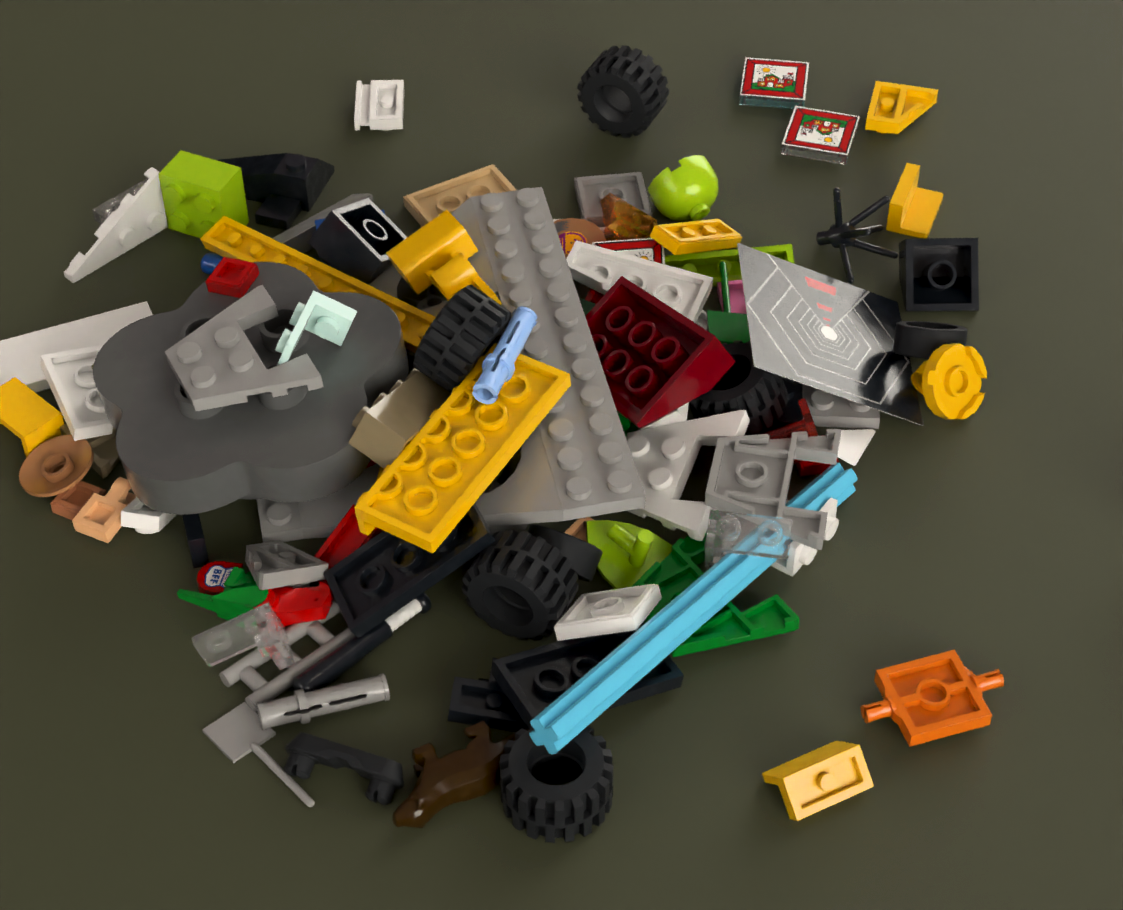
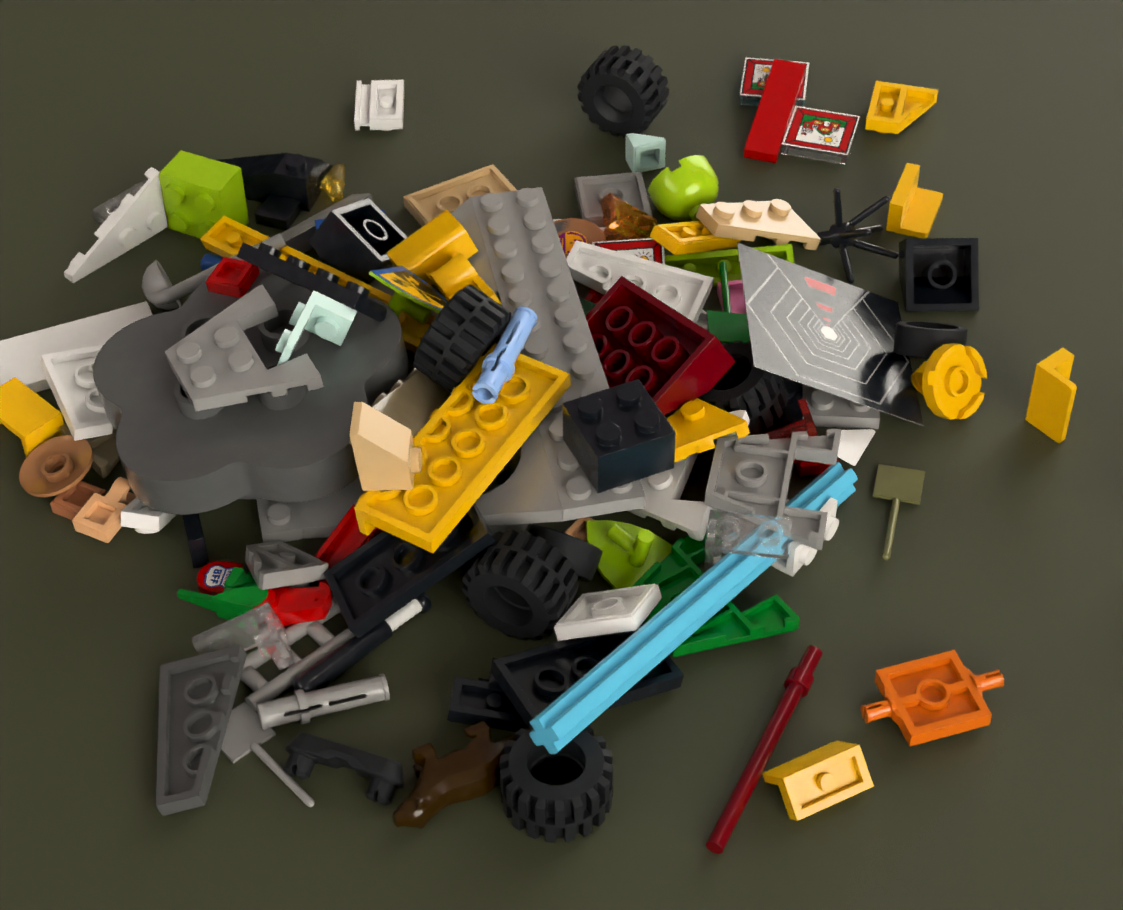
(164, 295): none -> light grey piece
(192, 724): none -> dark grey wing
(323, 282): none -> black hinge
(334, 182): none -> clear yellow bar
(383, 450): none -> tan slope
(410, 293): none -> shield
(618, 435): none -> black brick
(644, 152): none -> light aqua slope
(699, 424): none -> yellow wing
(761, 218): none -> tan wing
(774, 110): none -> red tile
(796, 686): none -> dark red bar
(899, 486): none -> olive piece
(1052, 395): none -> yellow panel

